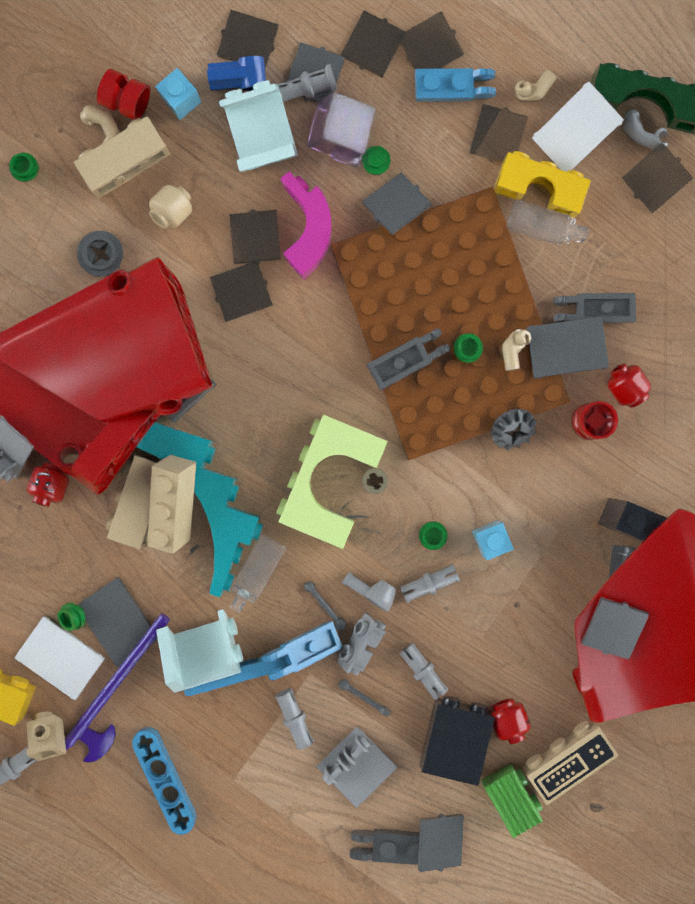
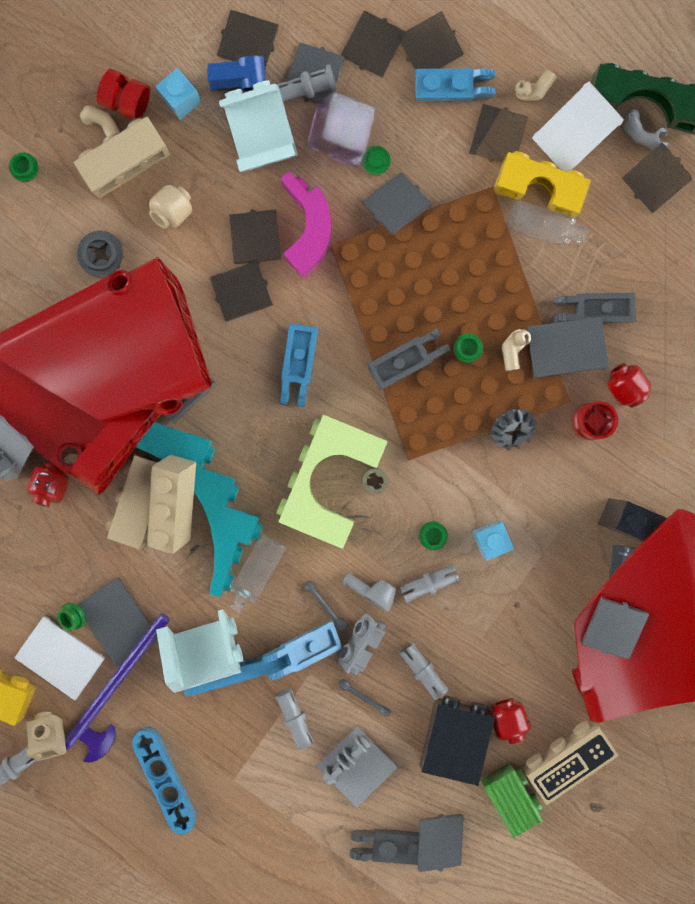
(298, 361): none -> dark azure hinge

